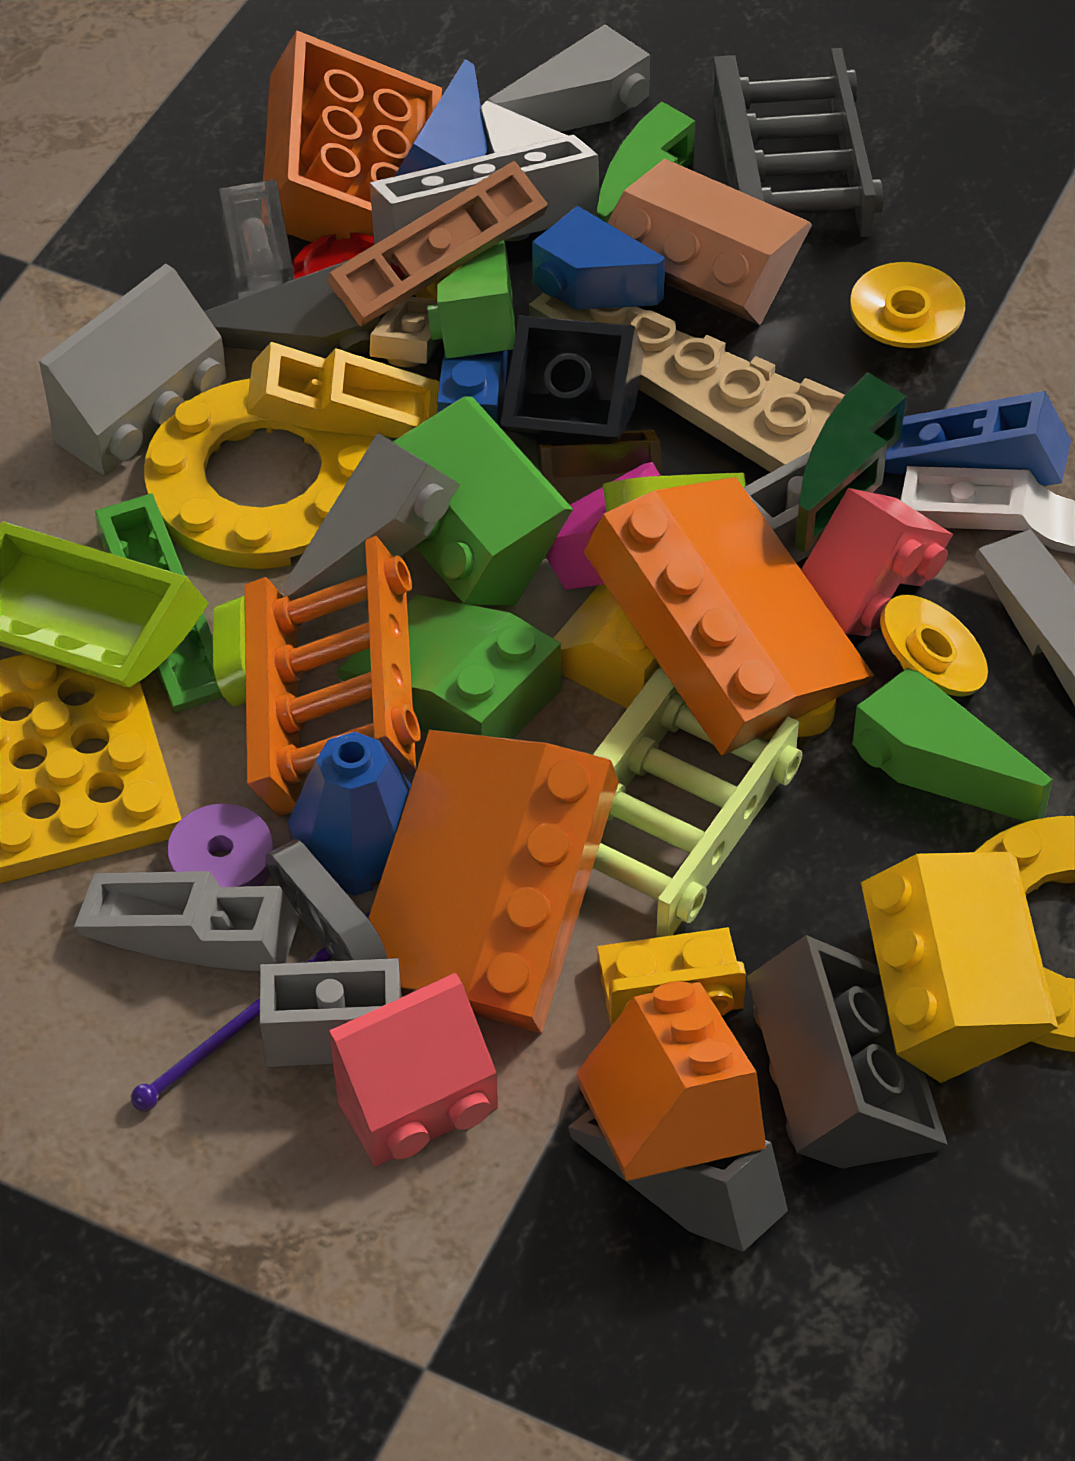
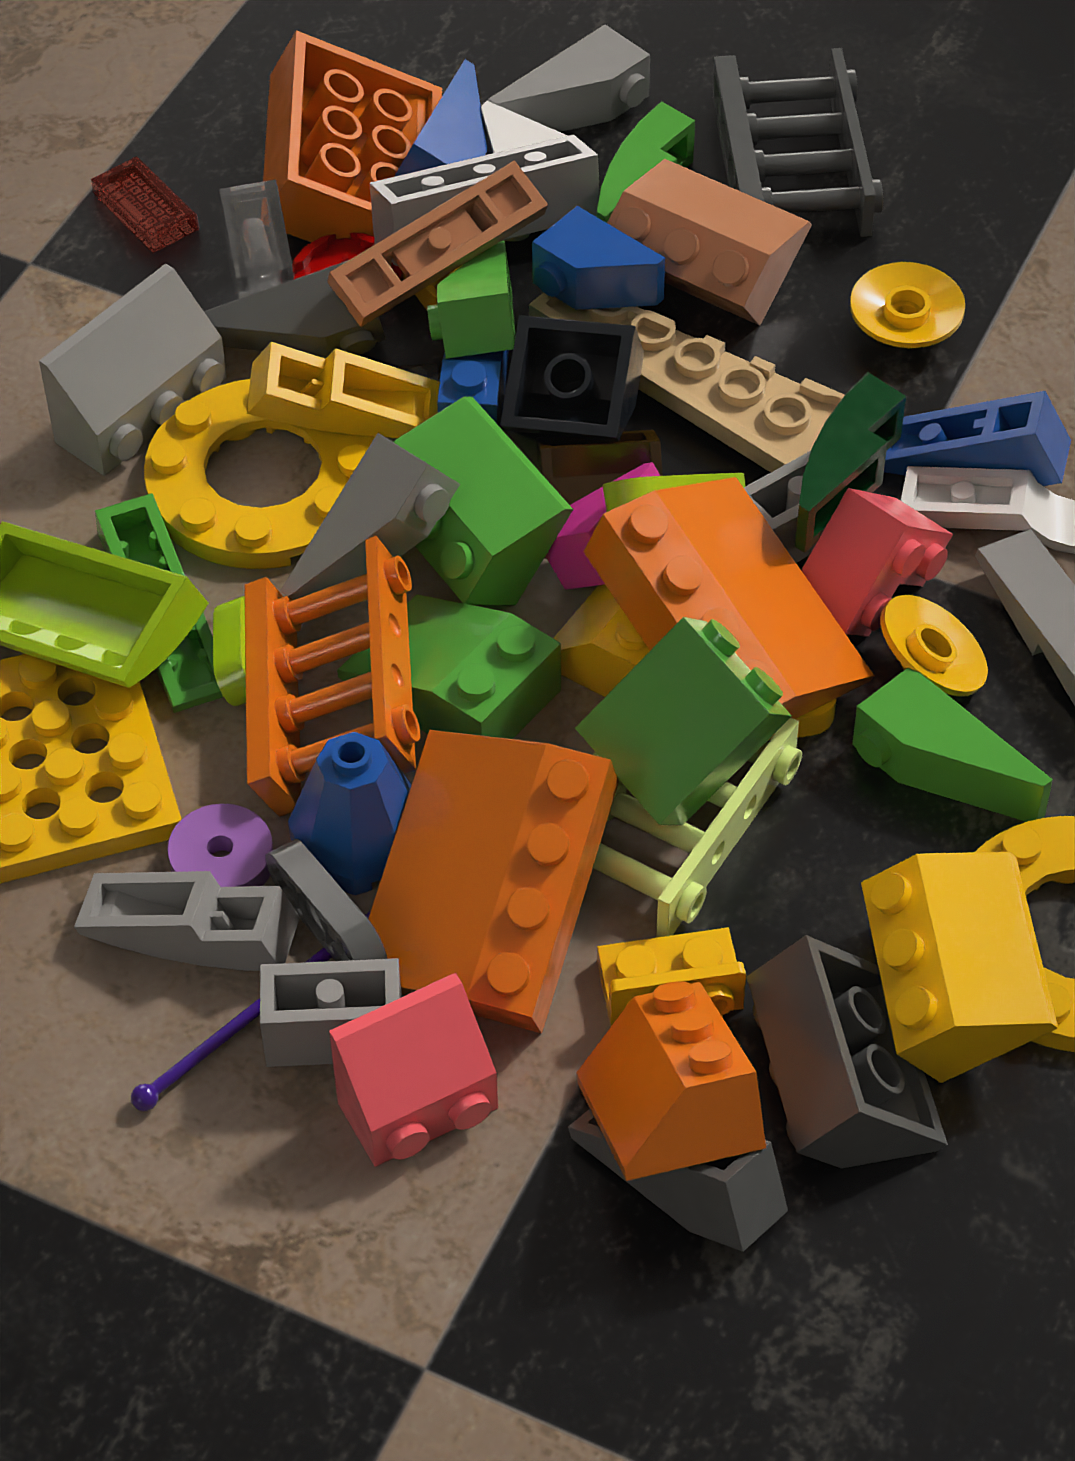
(145, 204): none -> clear red tile
(405, 334): tan plate -> none
(685, 720): none -> bright green brick

